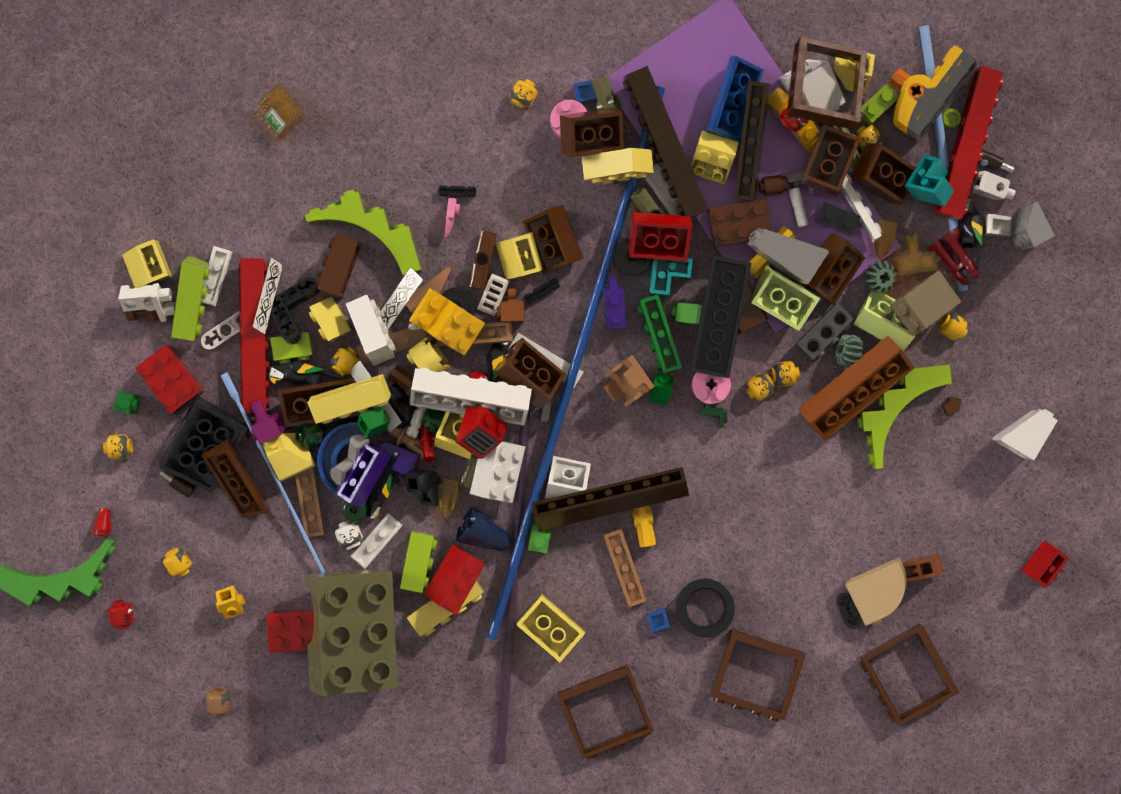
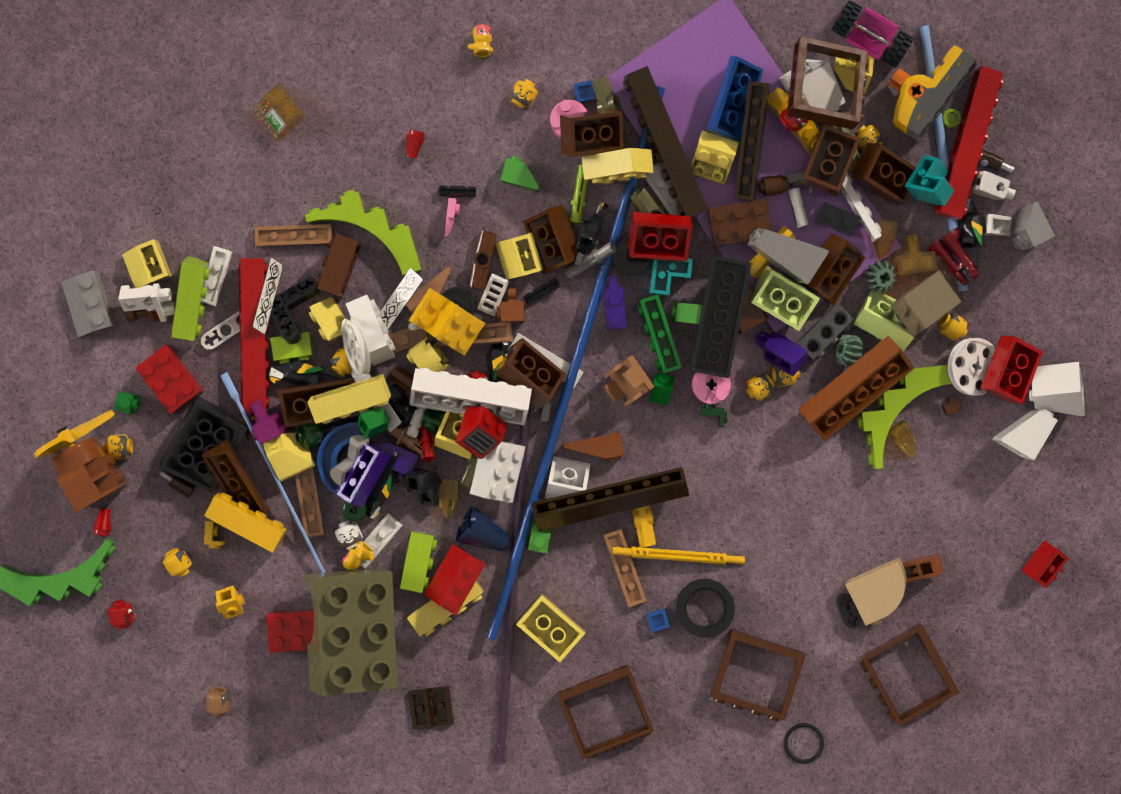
(84, 467): none -> dark orange brick
(88, 303): none -> light grey slope
(211, 532): none -> yellow bracket
(246, 522): none -> yellow slope
(293, 235): none -> medium nougat plate
(356, 346): none -> white wedge
(356, 556): none -> yellow animal
(414, 143): none -> red cone
(422, 707): none -> dark brown slope
(482, 37): none -> yellow animal
(518, 174): none -> bright green slope
(576, 214): none -> lime pin
(590, 233): none -> black animal
(597, 256): none -> light grey axle
(602, 446): none -> dark orange slope
(677, 555): none -> yellow axle
(782, 352): none -> dark purple hinge
(820, 748): none -> black tyre
(872, 33): none -> plate
(879, 103): lime brick -> none
(903, 438): none -> clear yellow plate
(968, 359): none -> white wedge
(1011, 369): none -> red brick
(1058, 389): none -> white slope

